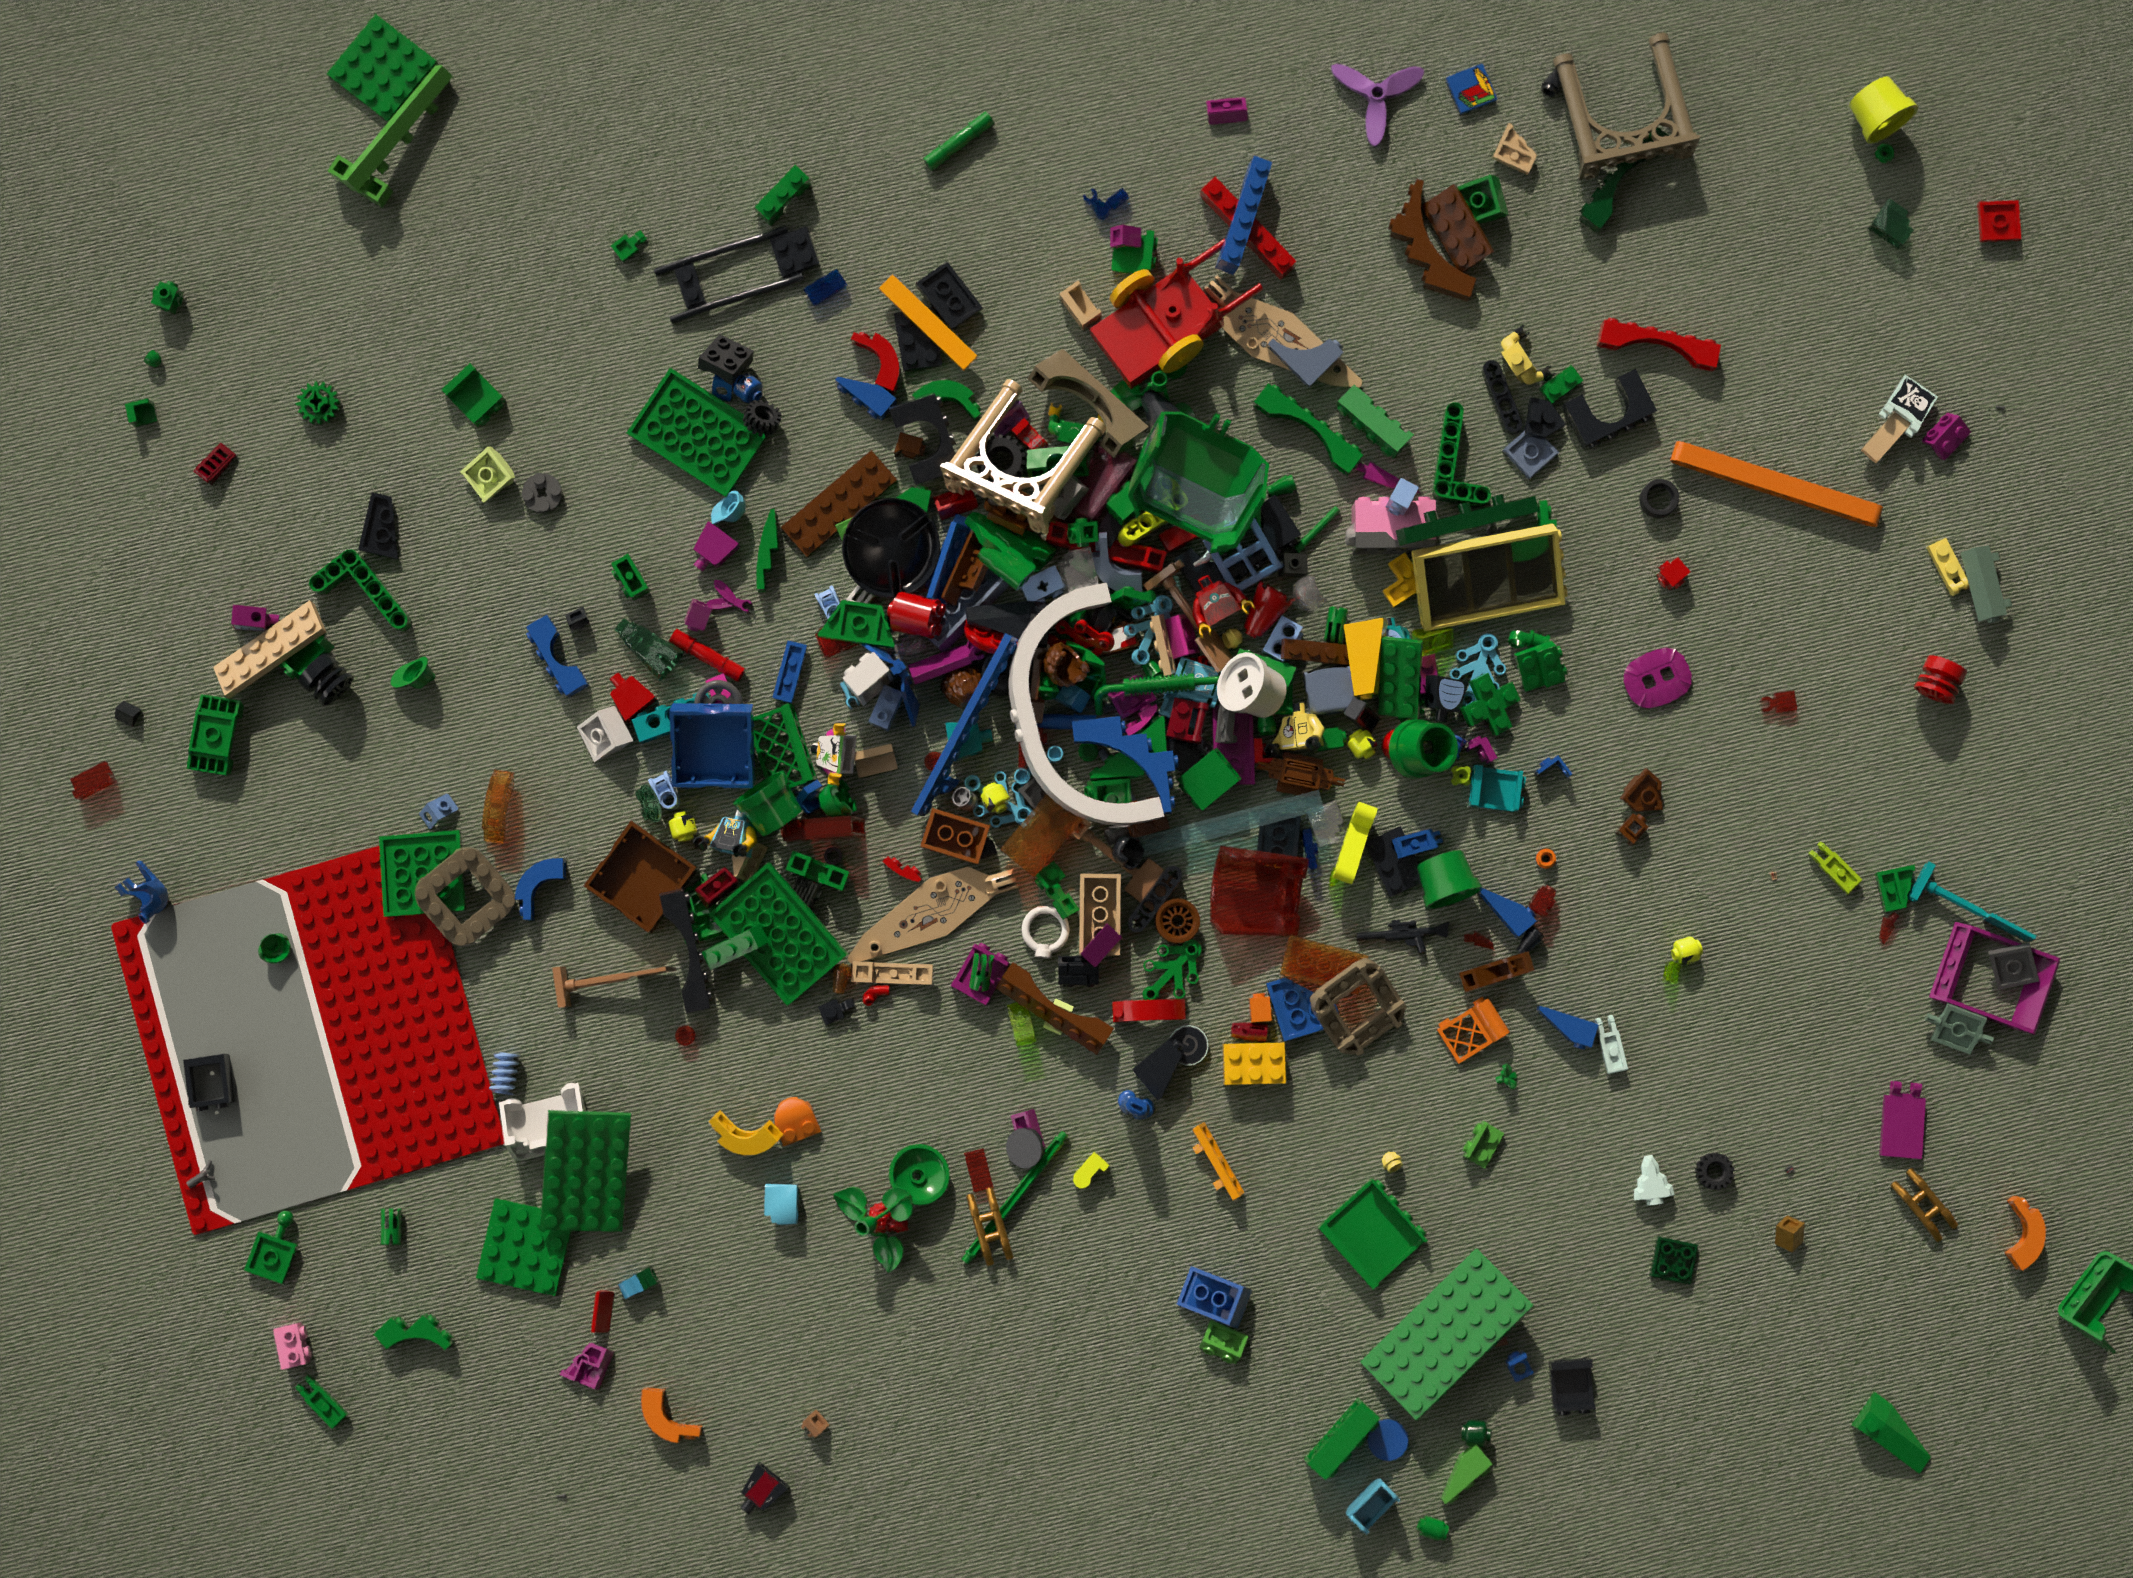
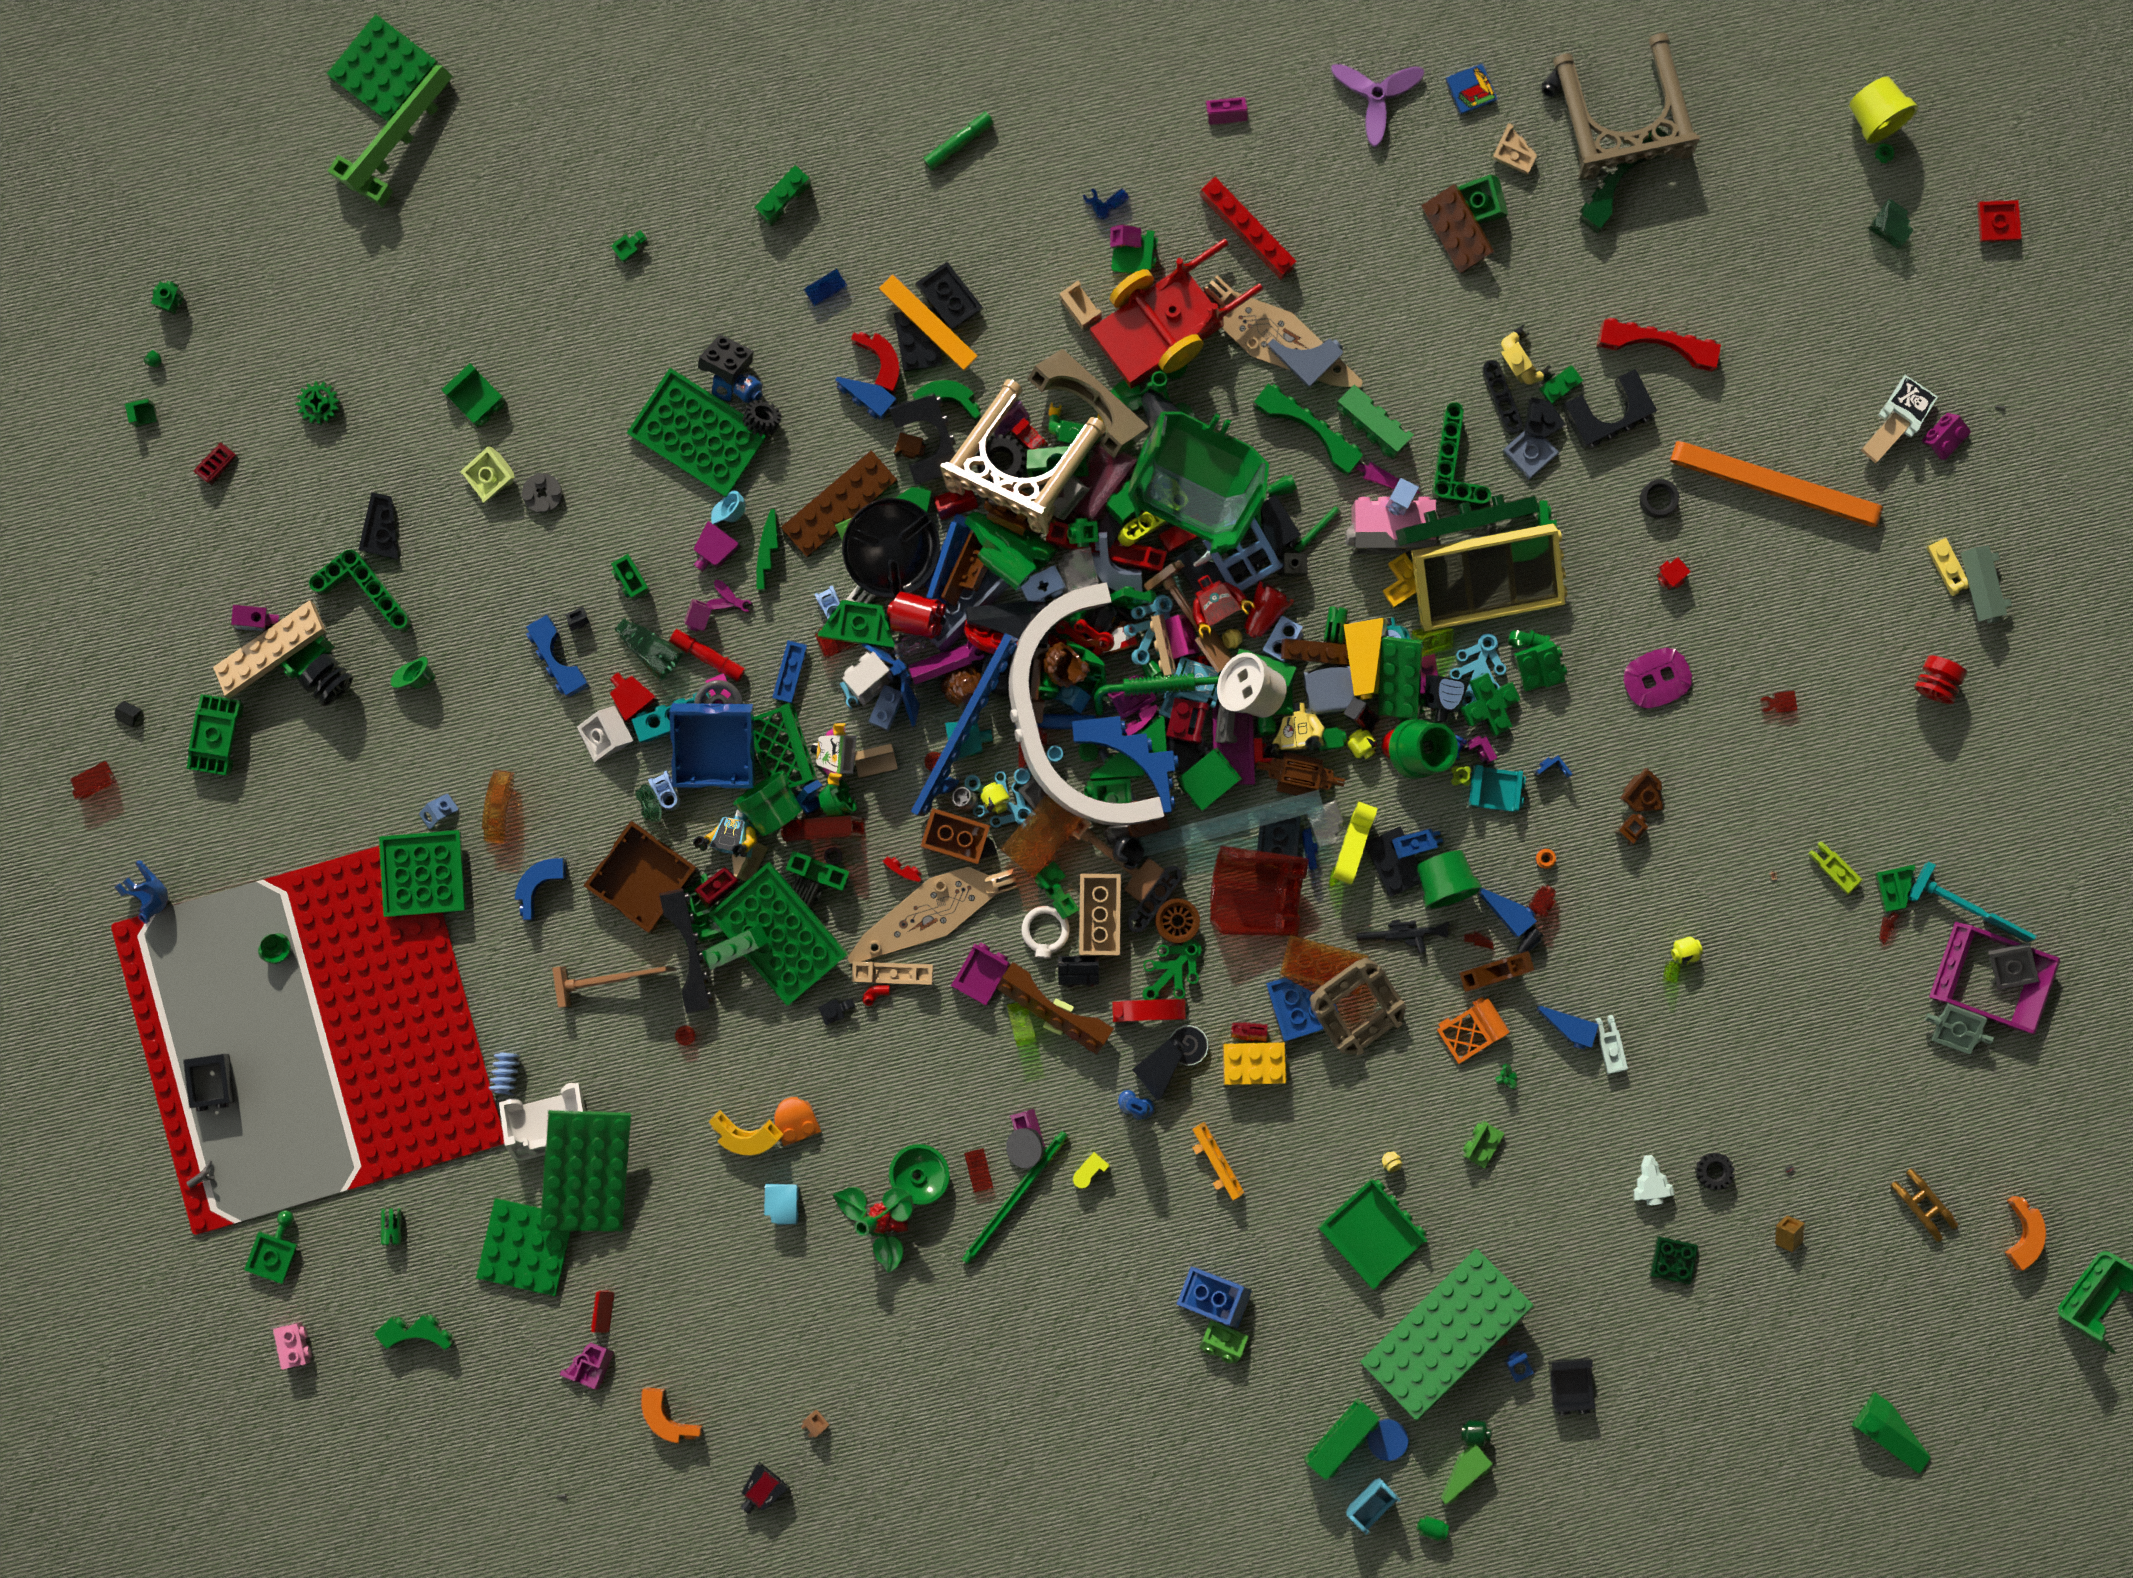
(322, 1403): green hinge -> none
(444, 874): dark tan plate -> none
(639, 1282): leg -> none
(682, 827): neon yellow head -> none
(792, 251): black plate -> none
(841, 977): clear orange cone -> none
(981, 976): green arm -> none
(999, 1234): pearl gold piece -> none
(1101, 945): magenta slope -> none
(1244, 215): blue arch -> none
(1260, 1008): orange brick -> none
(1307, 594): clear hair -> none
(1440, 274): reddish brown arch -> none
(1903, 1122): magenta tile -> none

